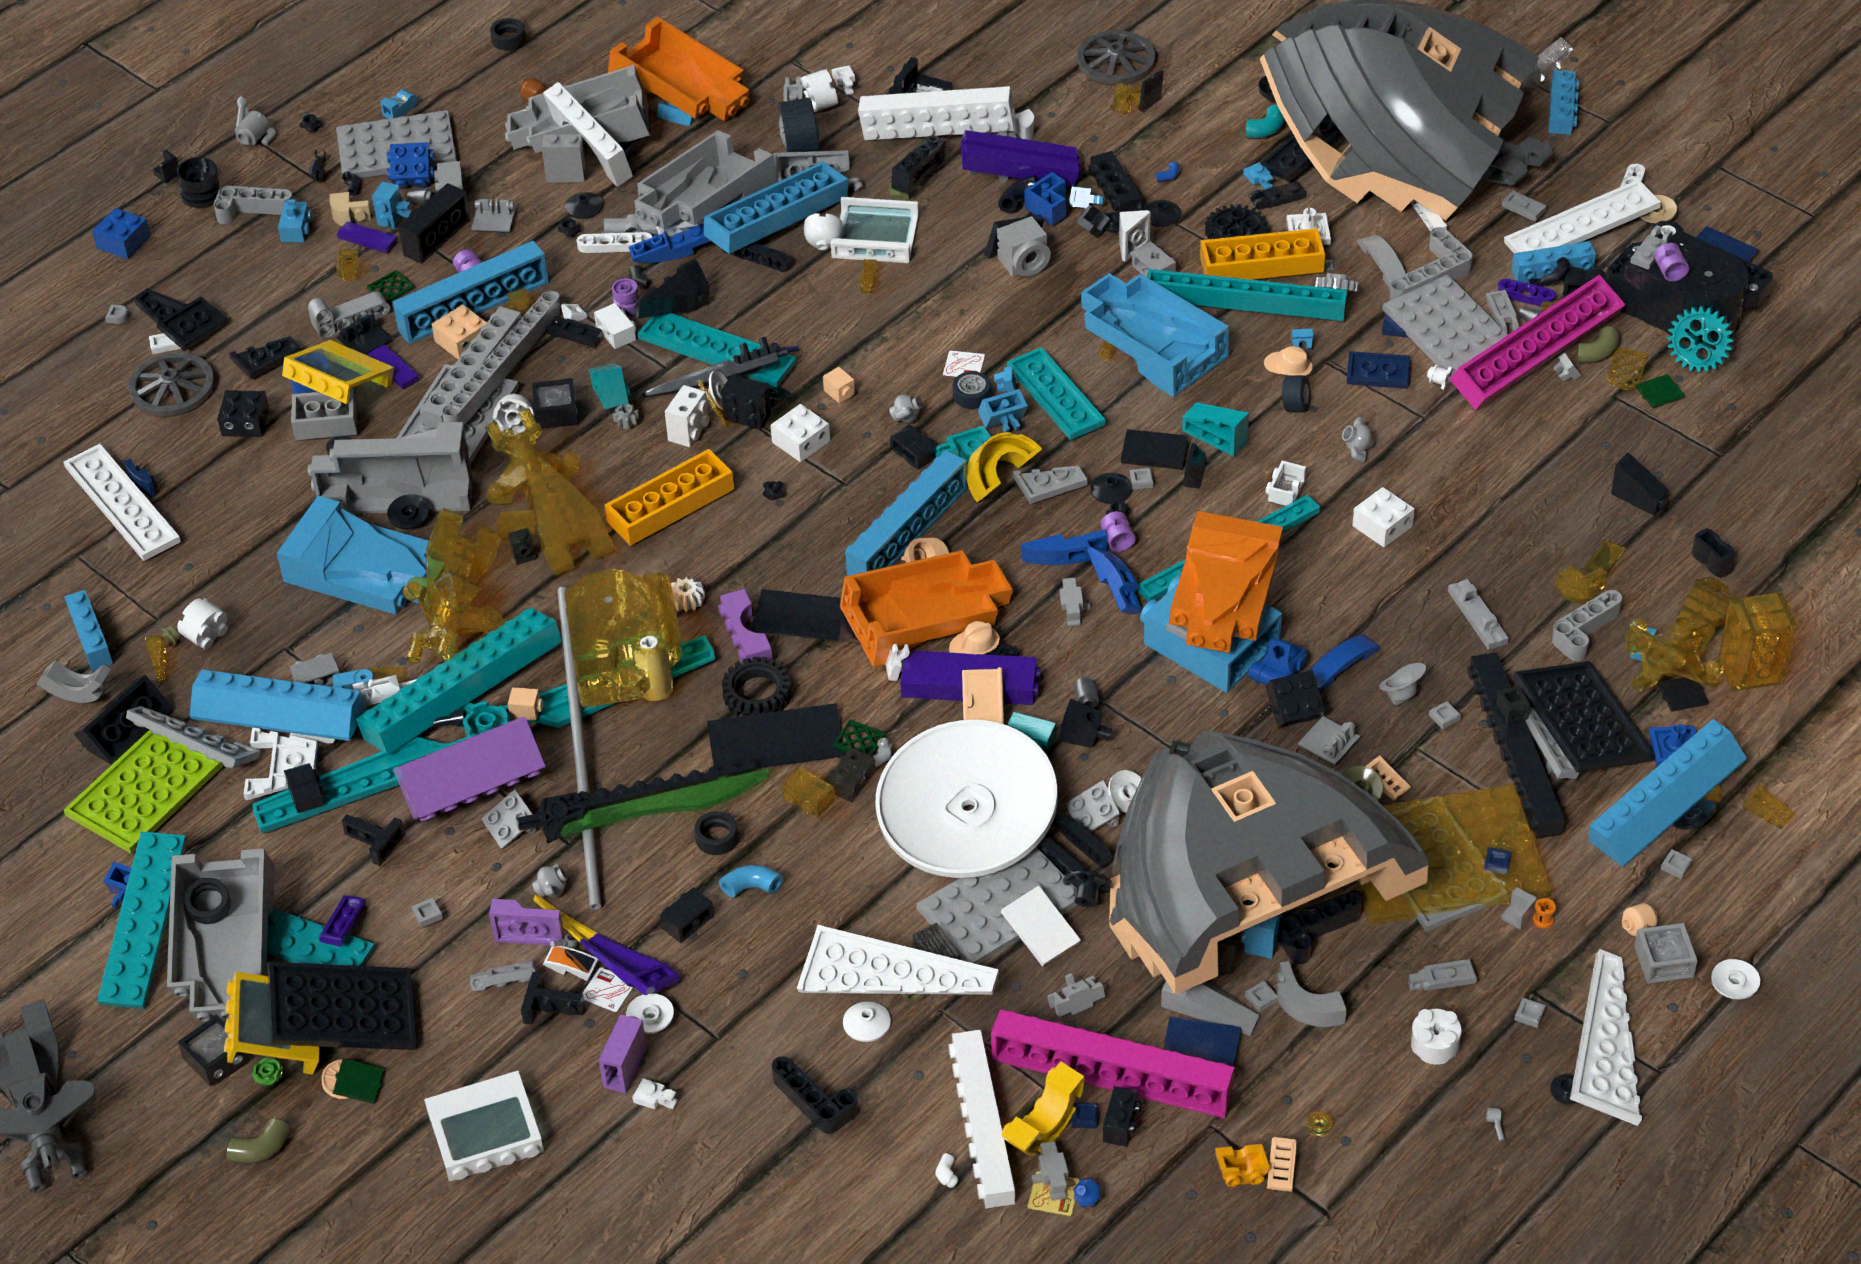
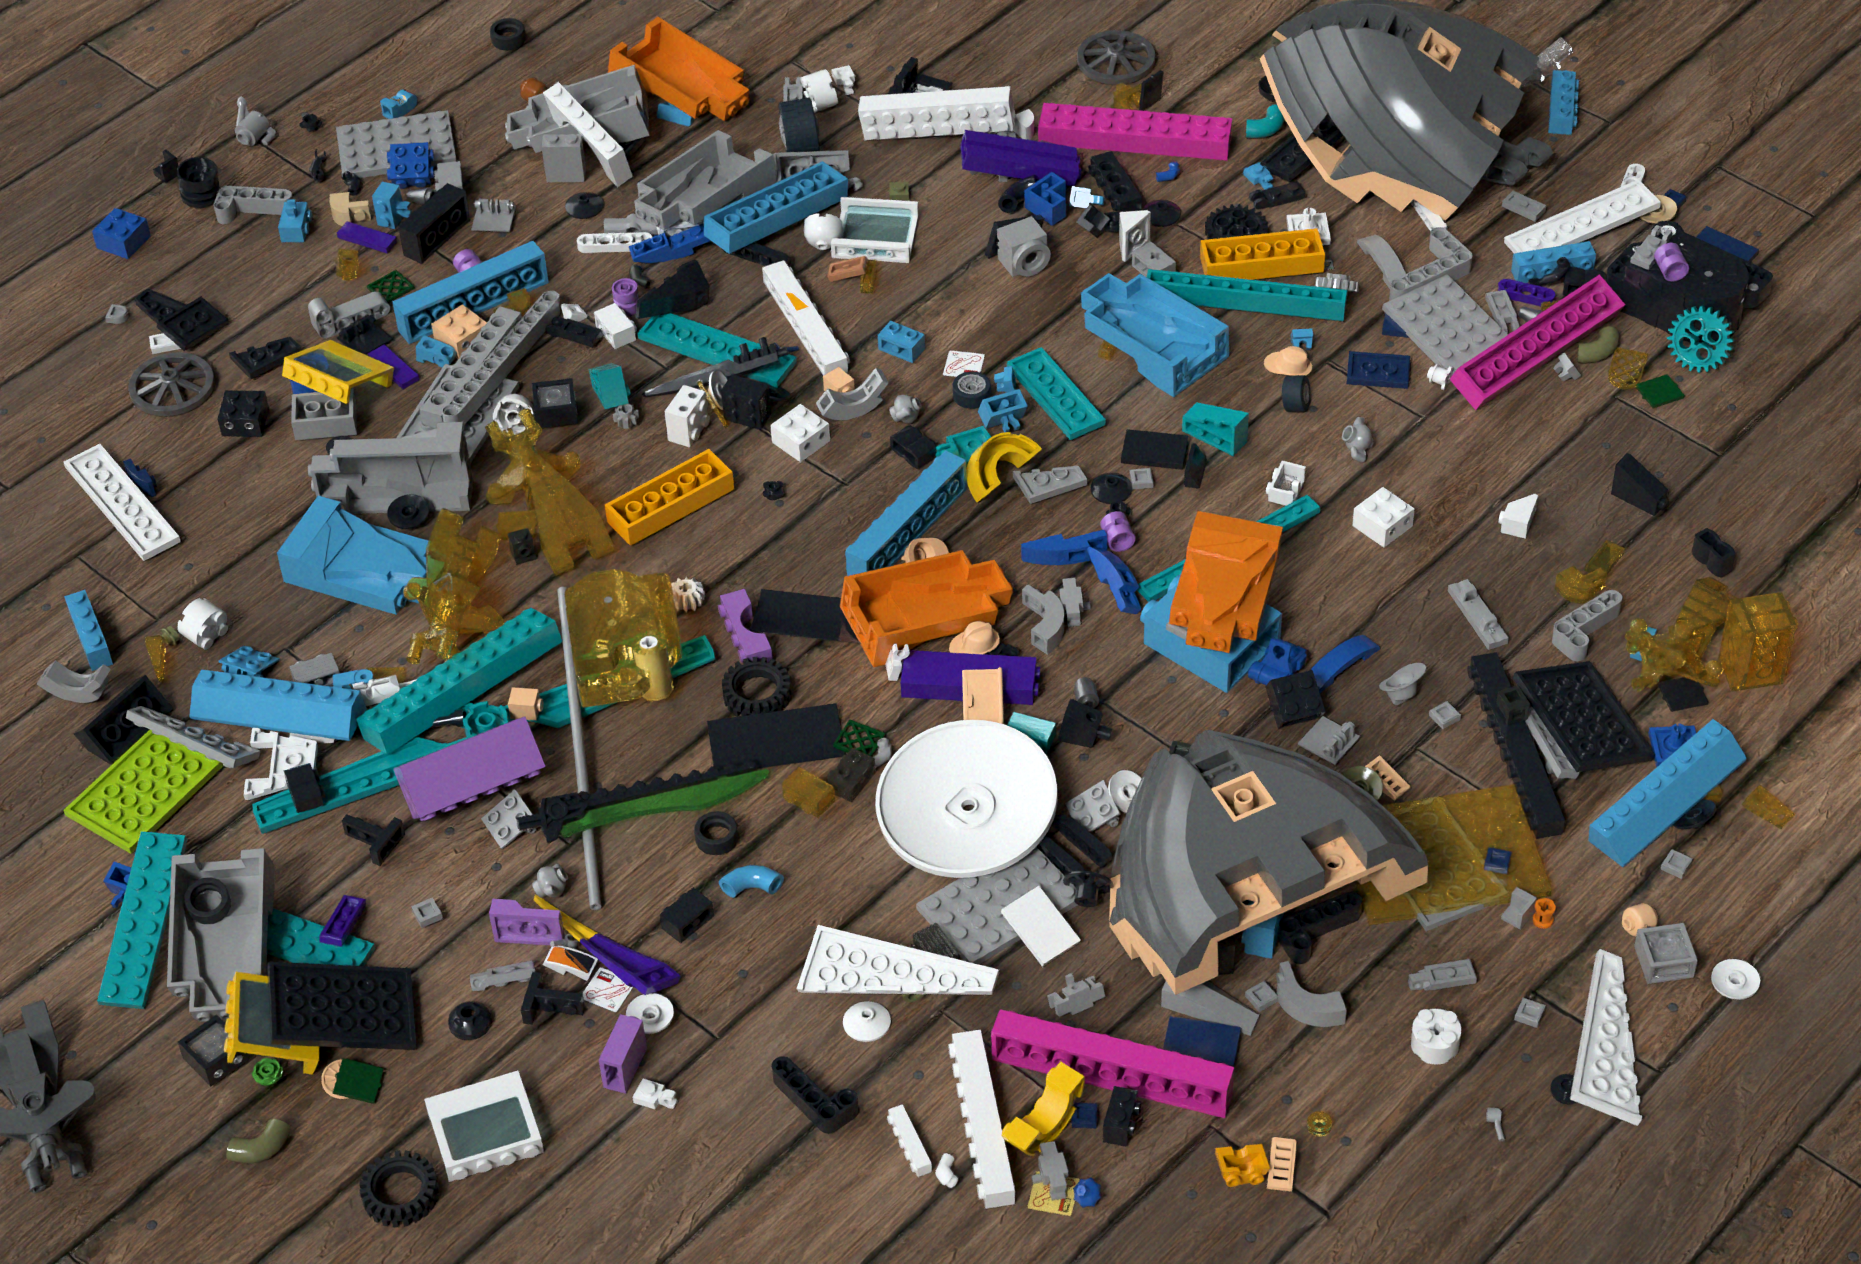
(247, 662): none -> dark azure hinge
(403, 1212): none -> black tyre
(434, 351): none -> dark azure leg
(469, 1027): none -> black piece
(569, 227): black plate -> none
(804, 318): none -> white brick
(847, 268): none -> nougat tile
(856, 402): none -> light grey arch
(901, 341): none -> dark azure brick
(909, 1141): none -> white piece
(916, 164): black brick -> none
(1050, 630): none -> light grey arch
(1136, 131): none -> dark pink brick
(1518, 516): none -> white slope
(1677, 197): none -> dark blue tile

